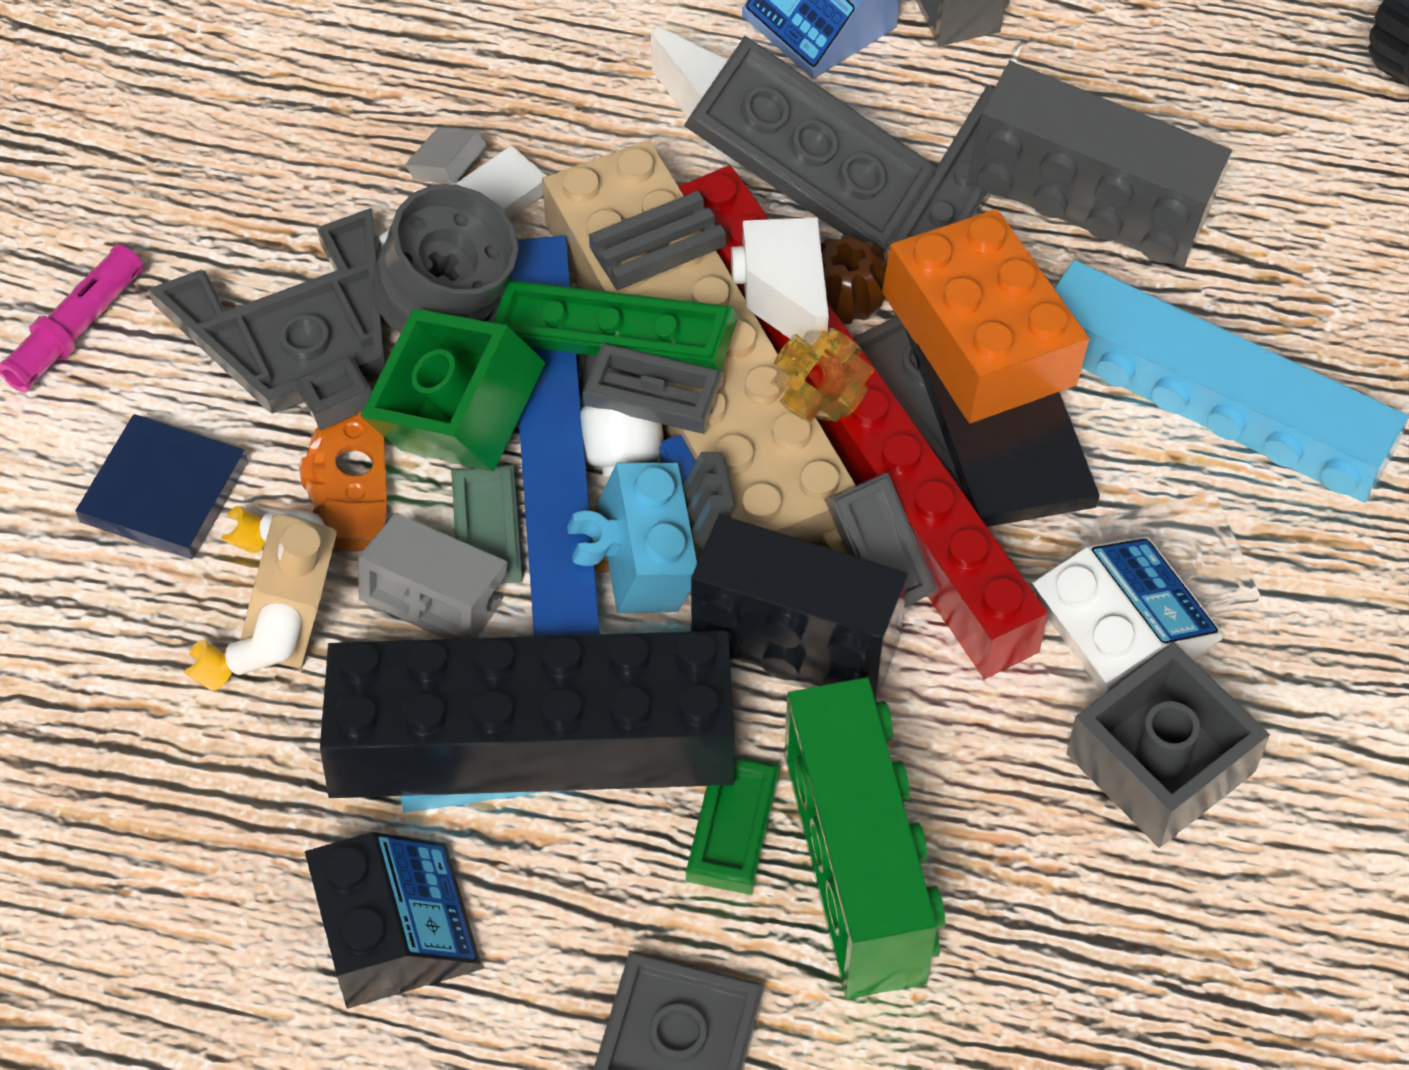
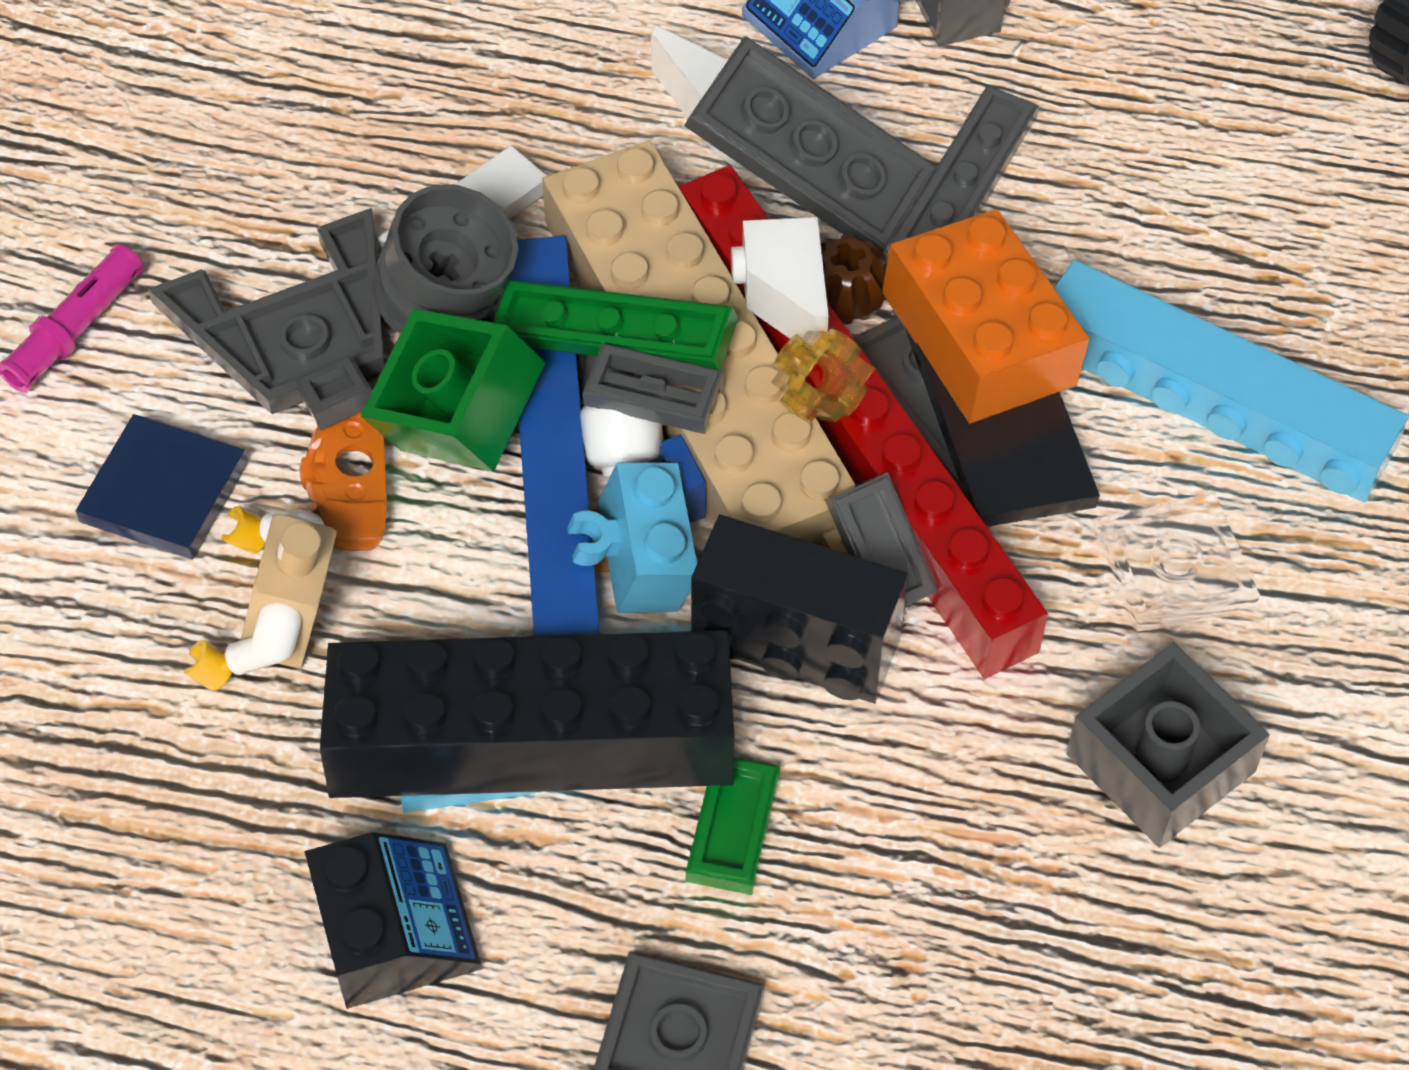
(430, 579): light grey hinge -> none
(446, 155): light grey tile -> none
(488, 514): sand green tile -> none
(652, 233): dark grey tile -> none
(703, 506): dark grey tile -> none
(860, 838): green brick -> none
(1096, 164): dark grey brick -> none
(1123, 608): white slope -> none

